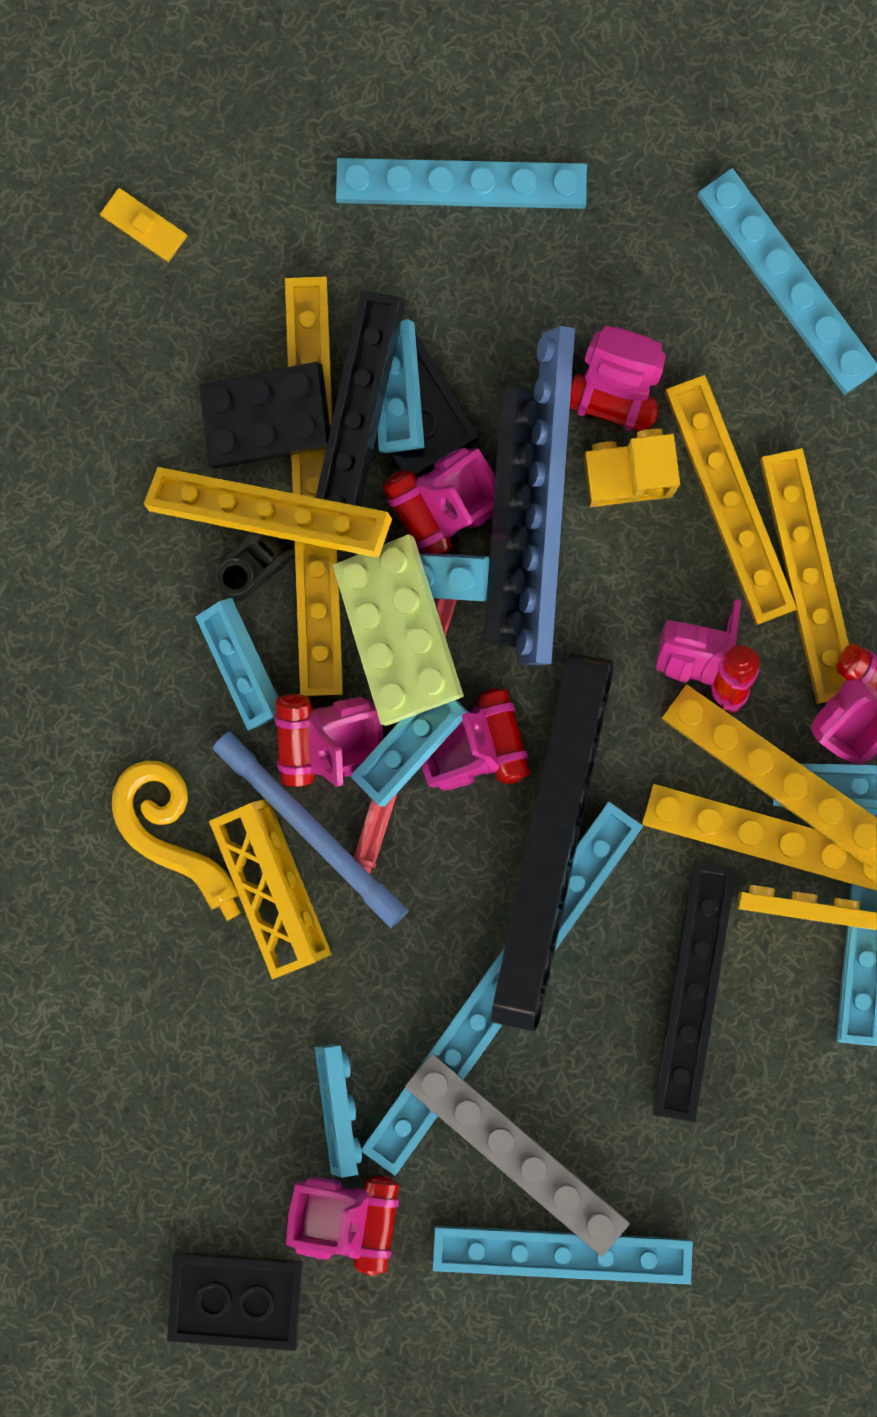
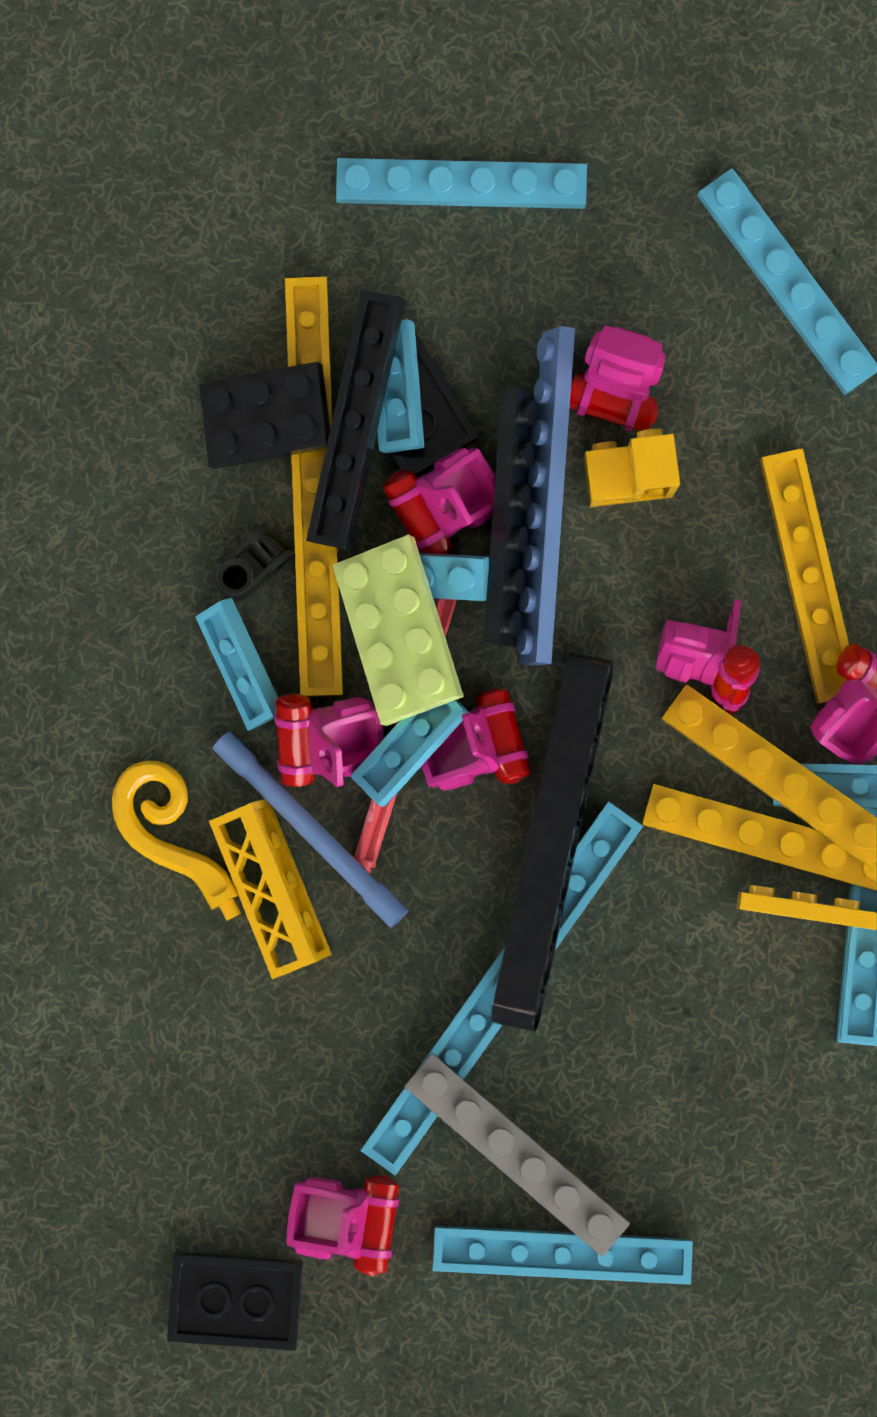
(143, 225): yellow piece -> none
(268, 512): yellow plate -> none
(338, 1110): medium azure plate -> none
(694, 991): black plate -> none
(730, 500): yellow plate -> none

